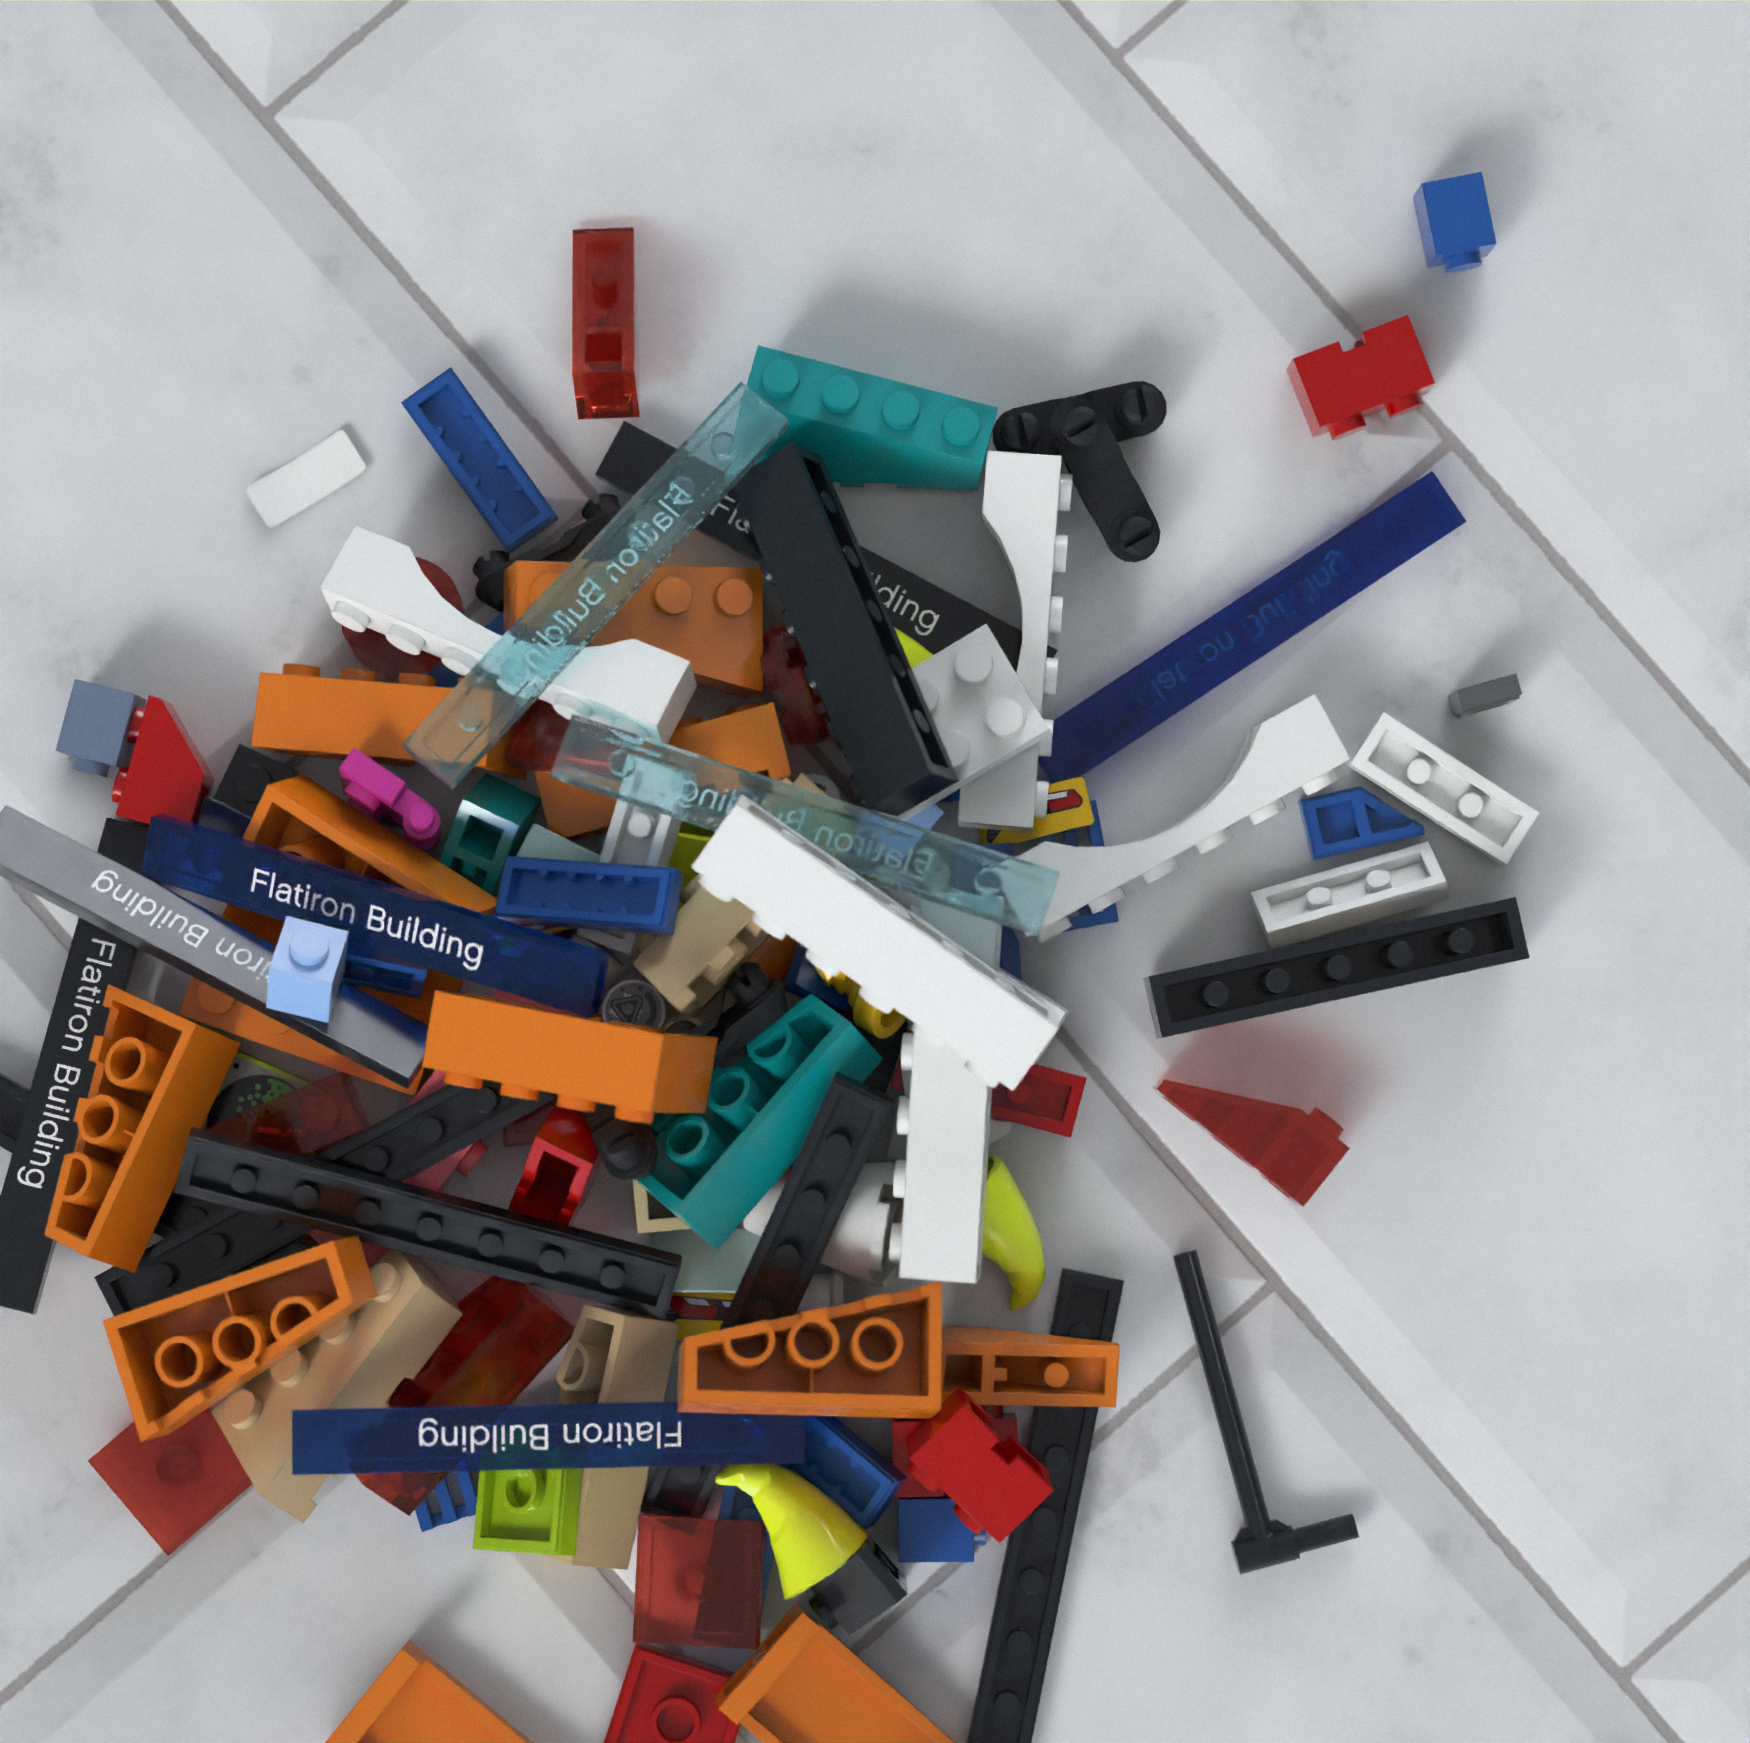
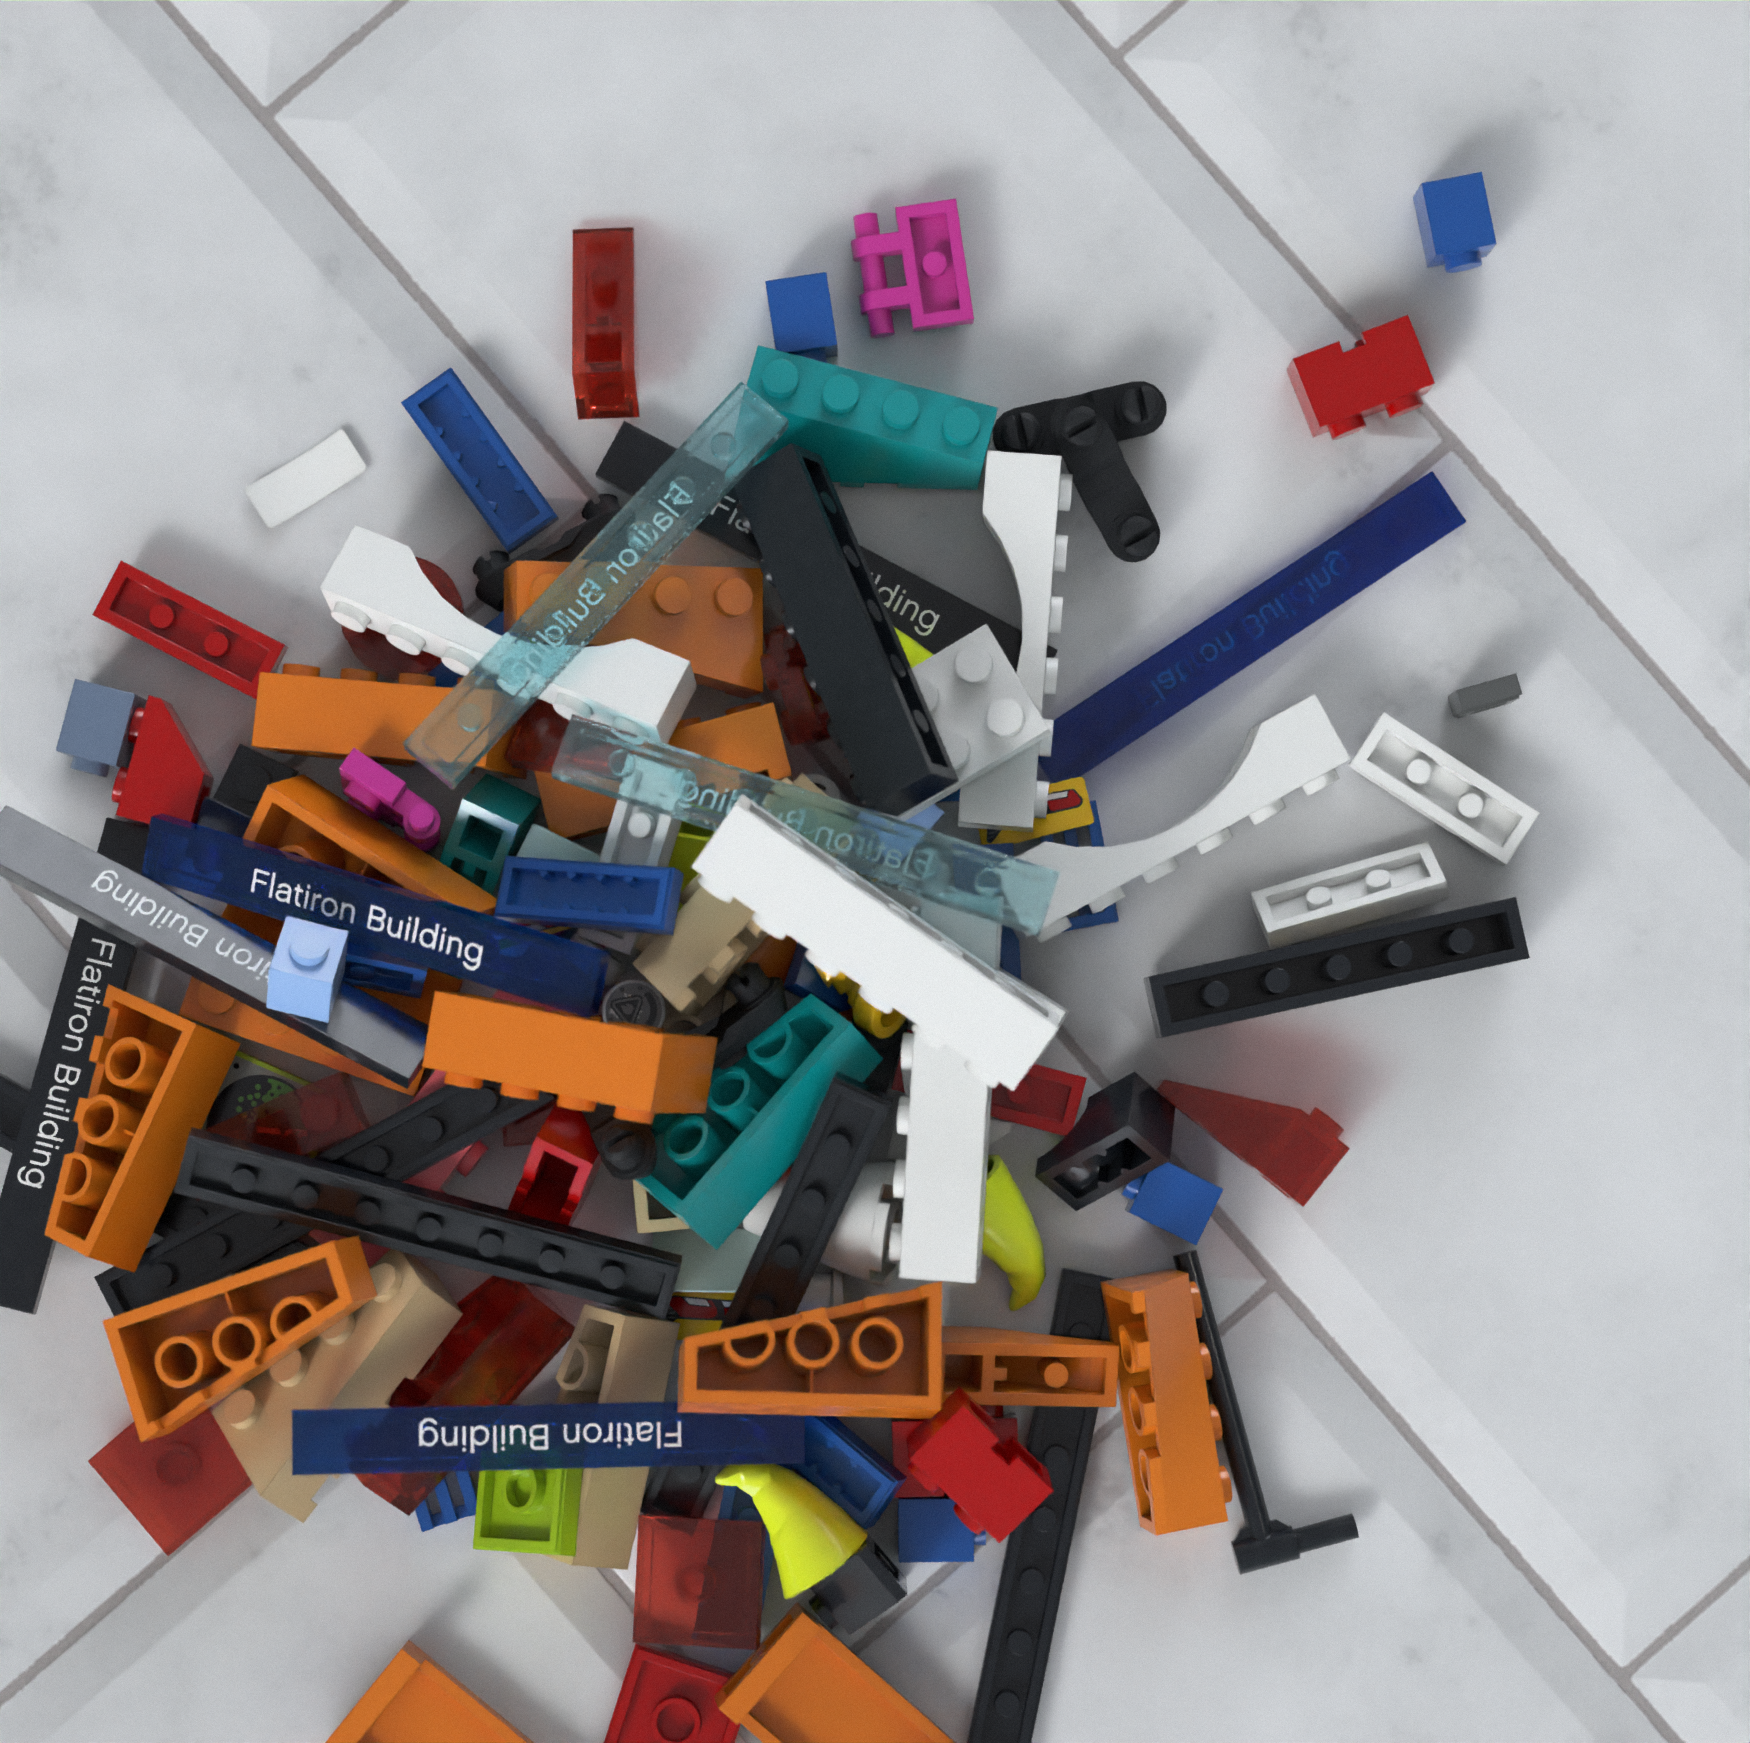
(188, 629): none -> red plate
(802, 316): none -> blue brick
(932, 266): none -> dark pink plate
(1113, 1143): none -> black arch
(1166, 1401): none -> orange wedge
(1173, 1200): none -> blue brick
(1352, 822): blue tile -> none

